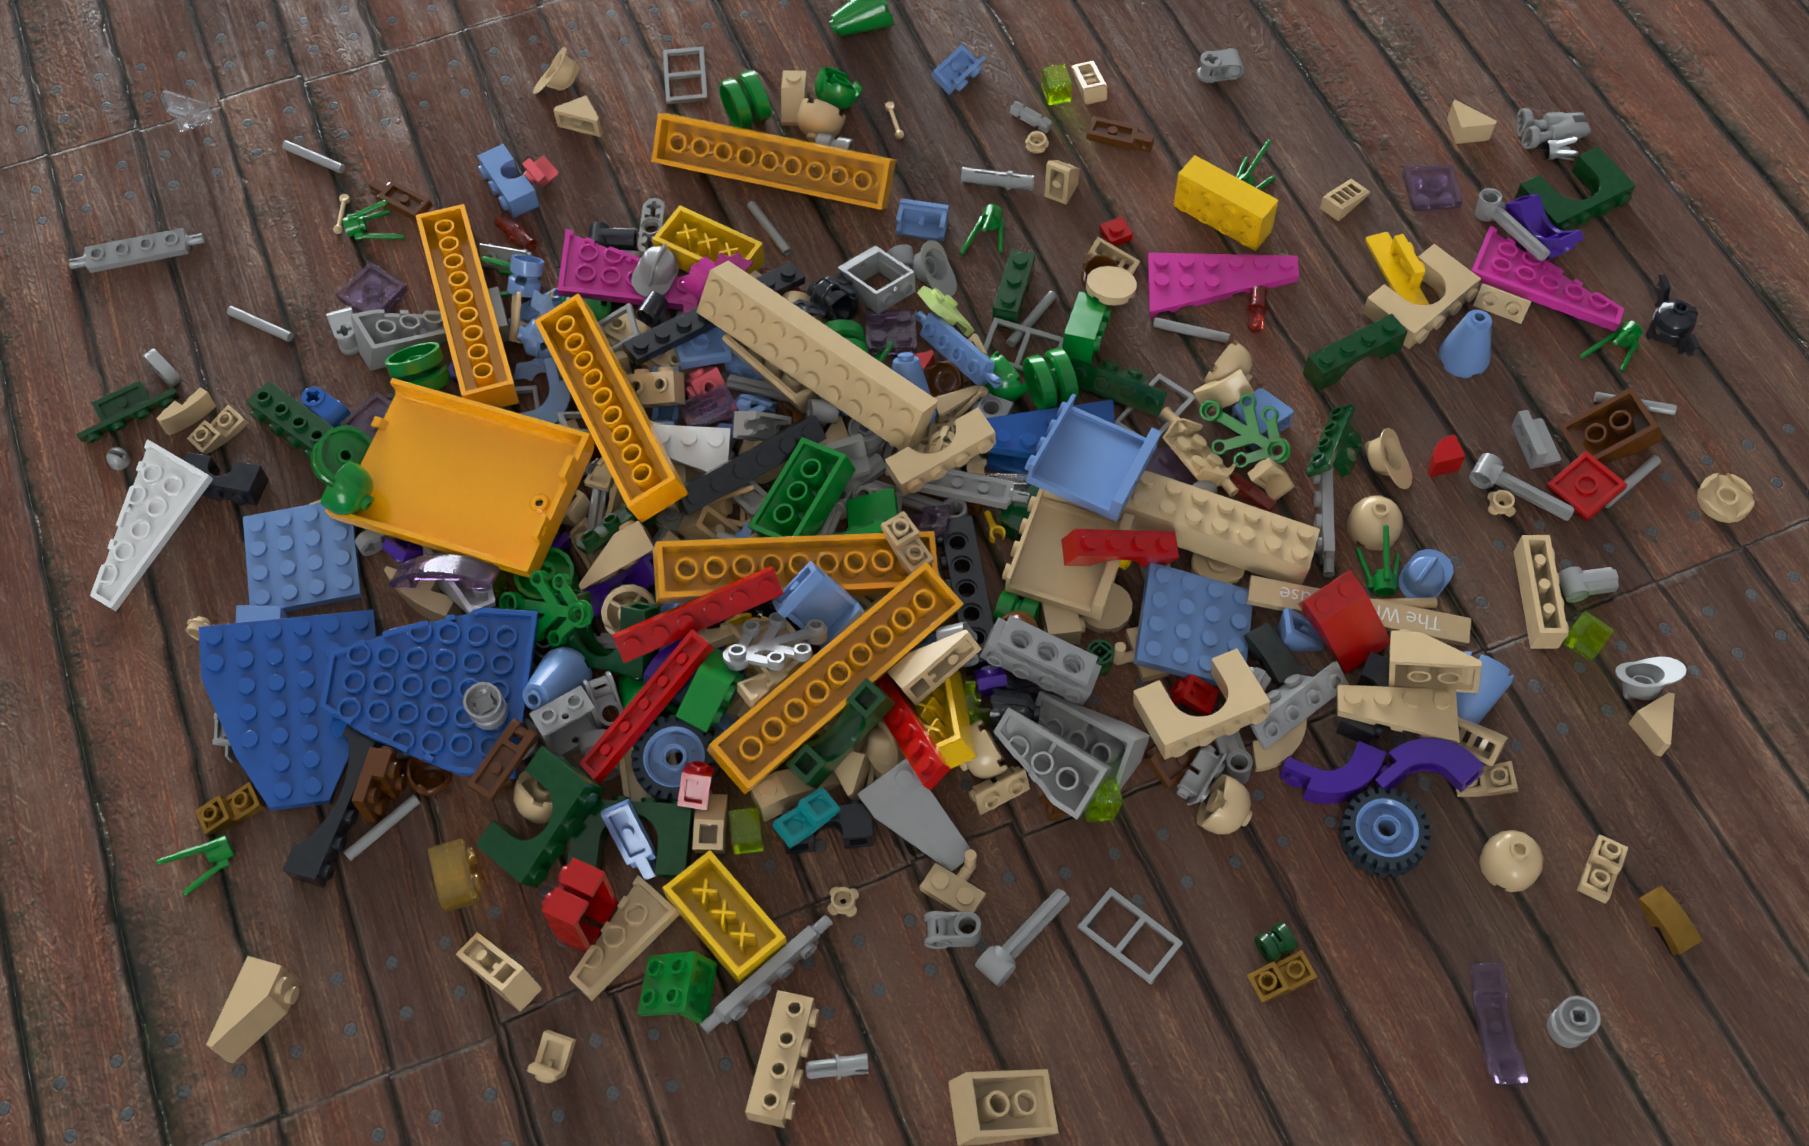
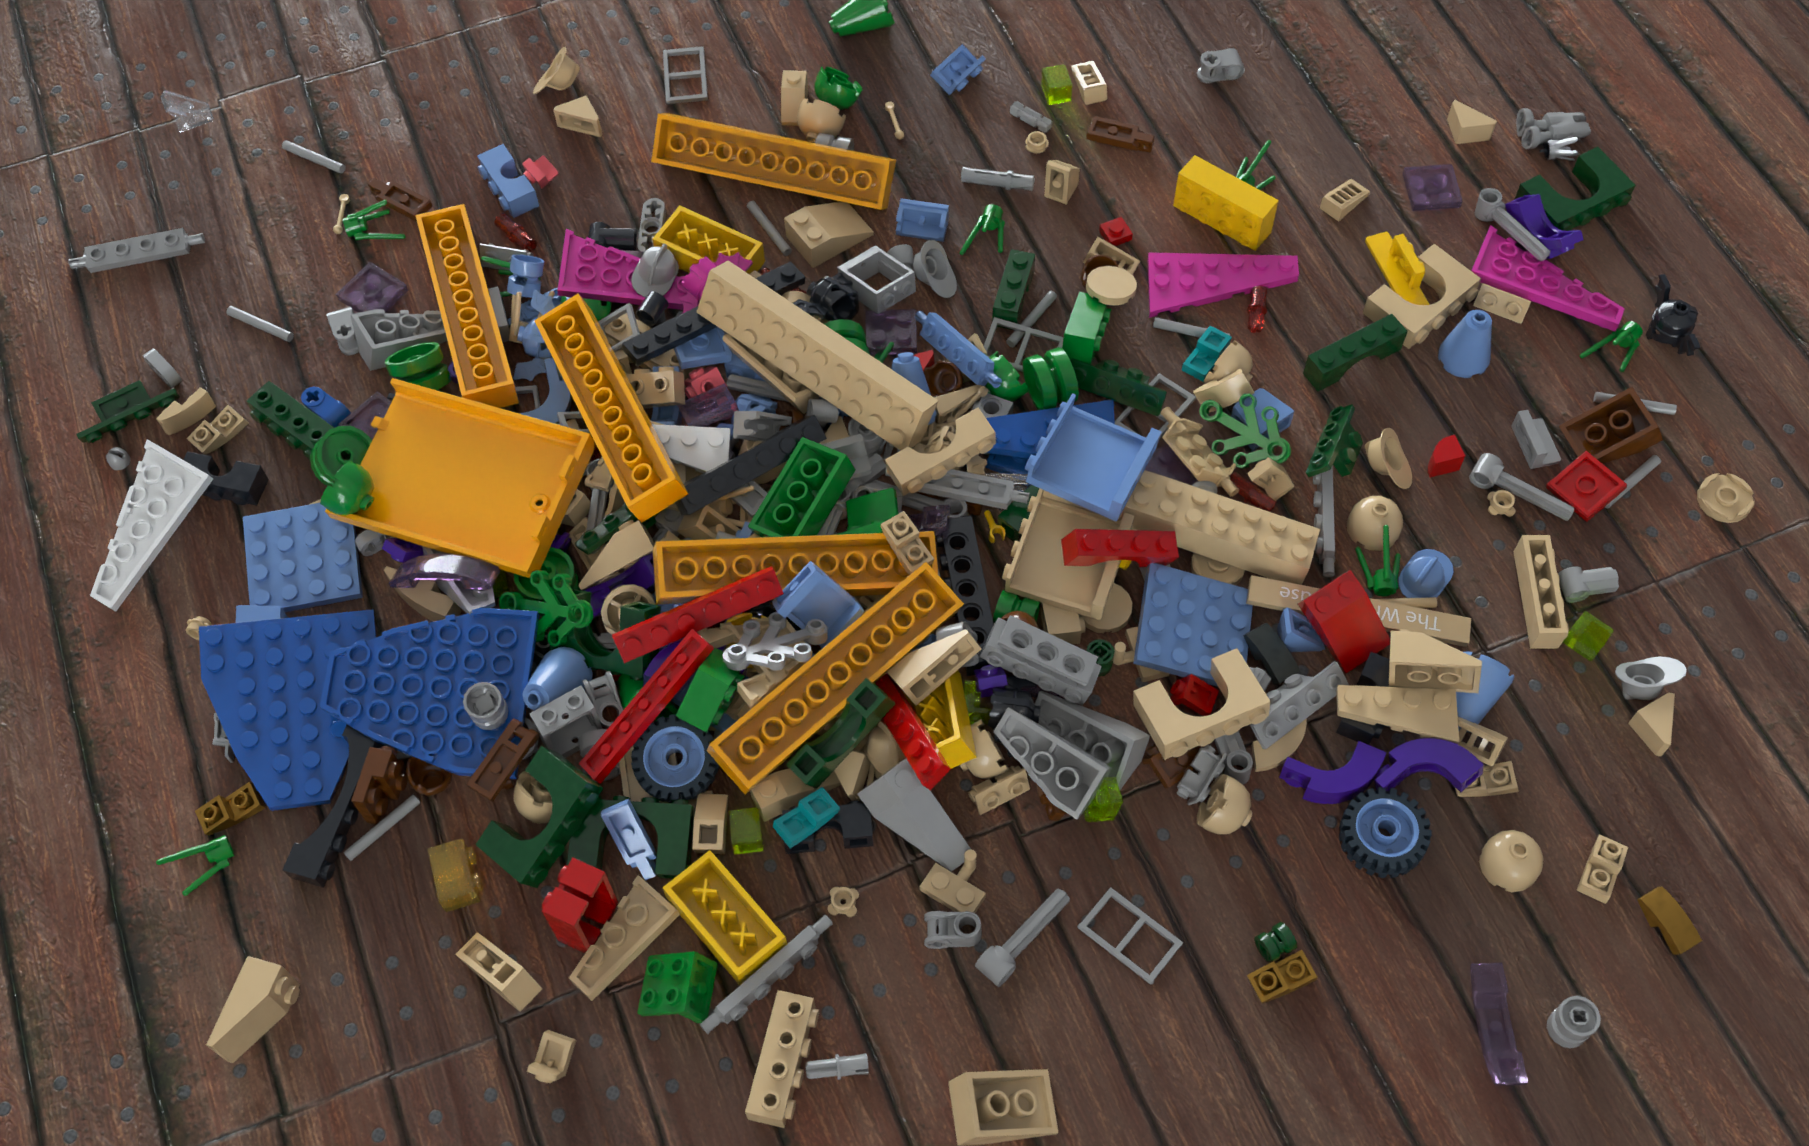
(695, 785): bracket -> none
(744, 100): green wheel -> none
(825, 230): none -> tan slope
(946, 308): yellowish green wing -> none
(1206, 353): none -> teal slope

